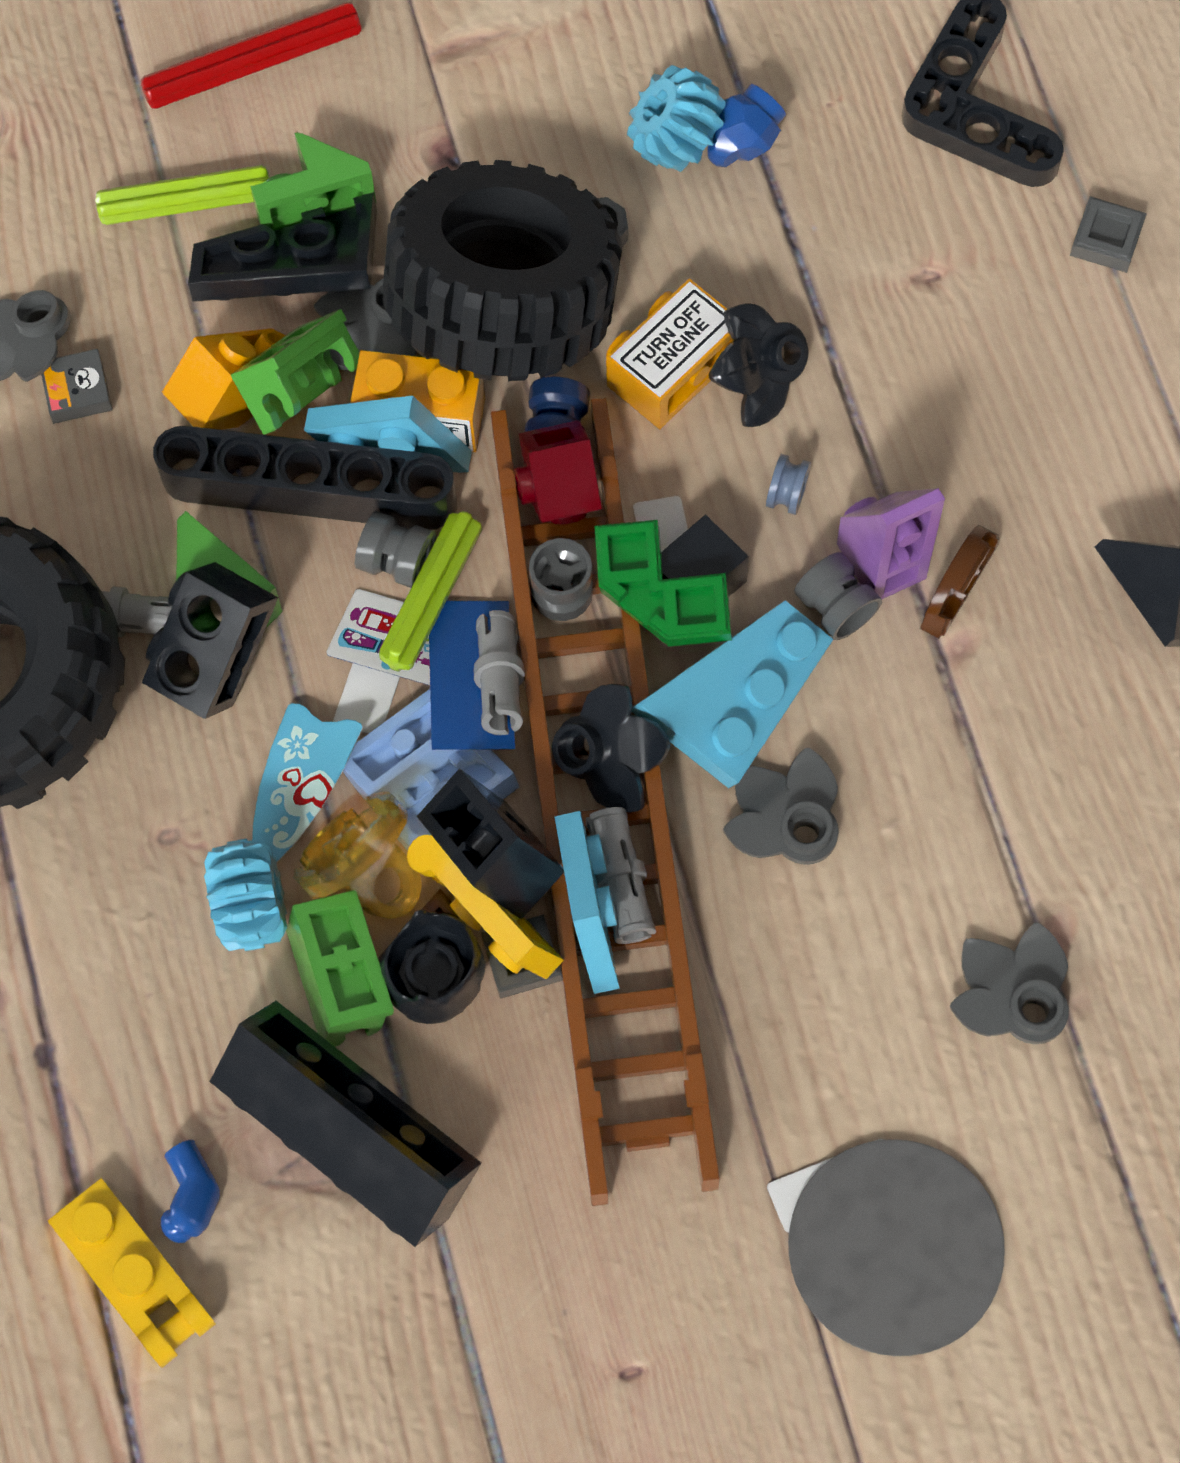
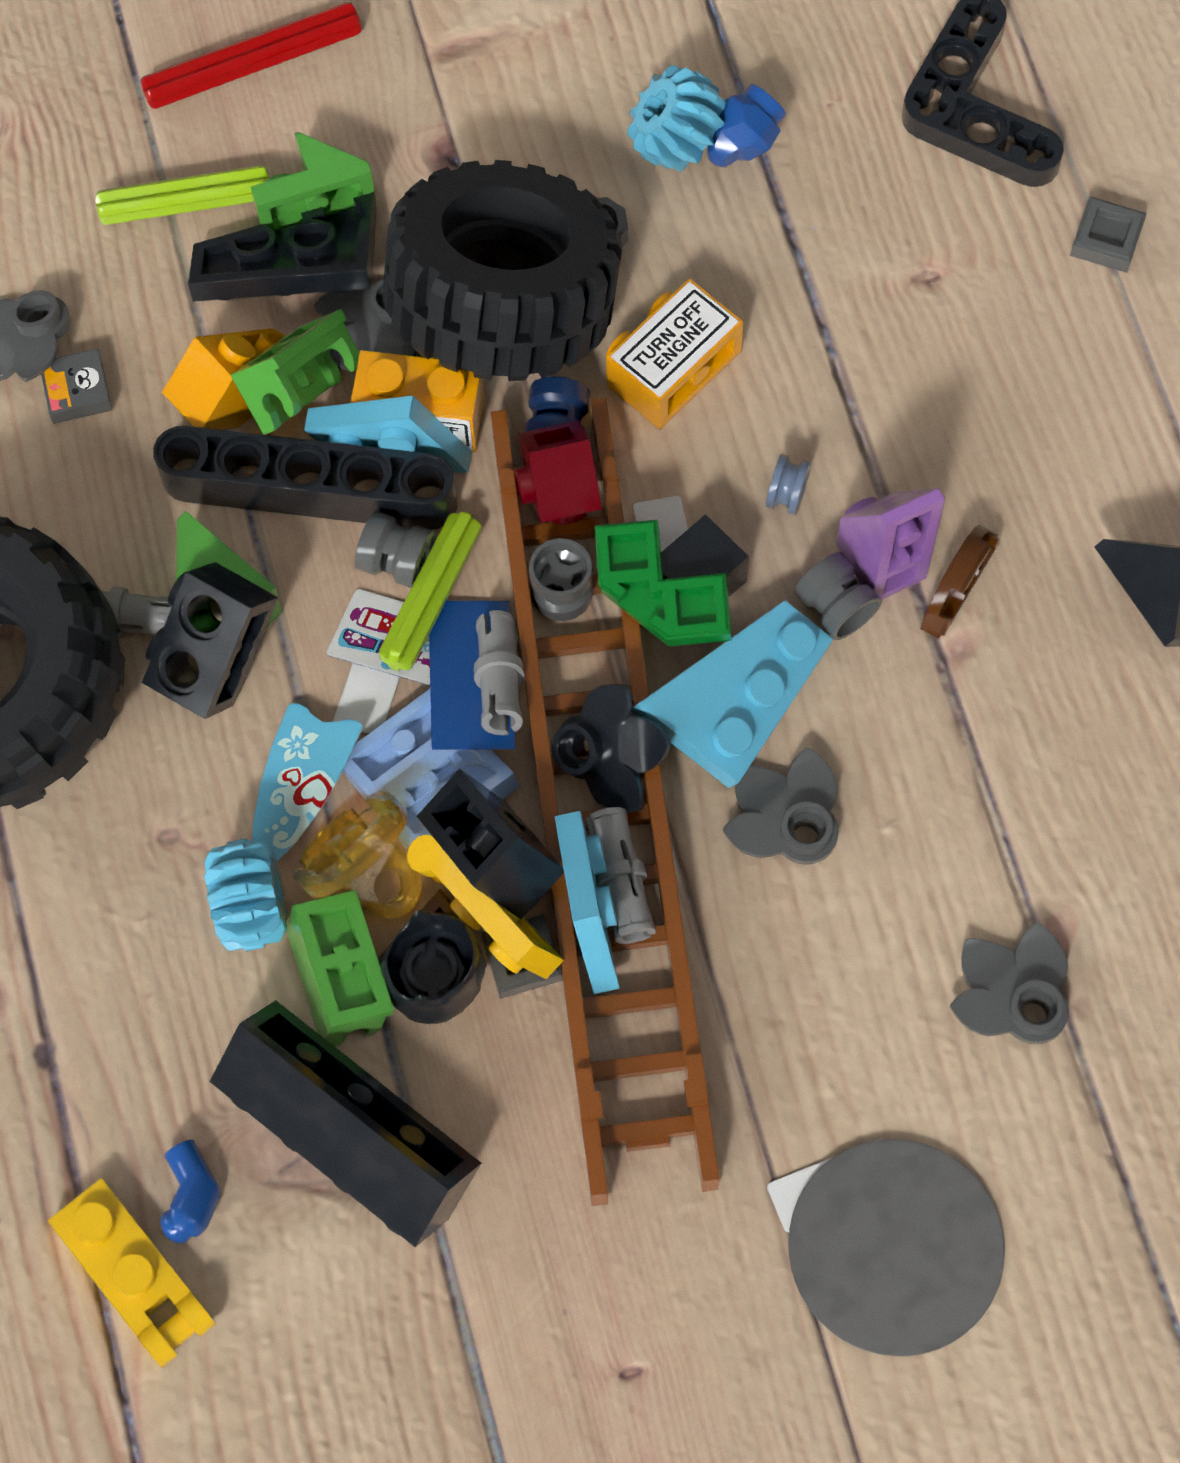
(755, 364): black plate -> none

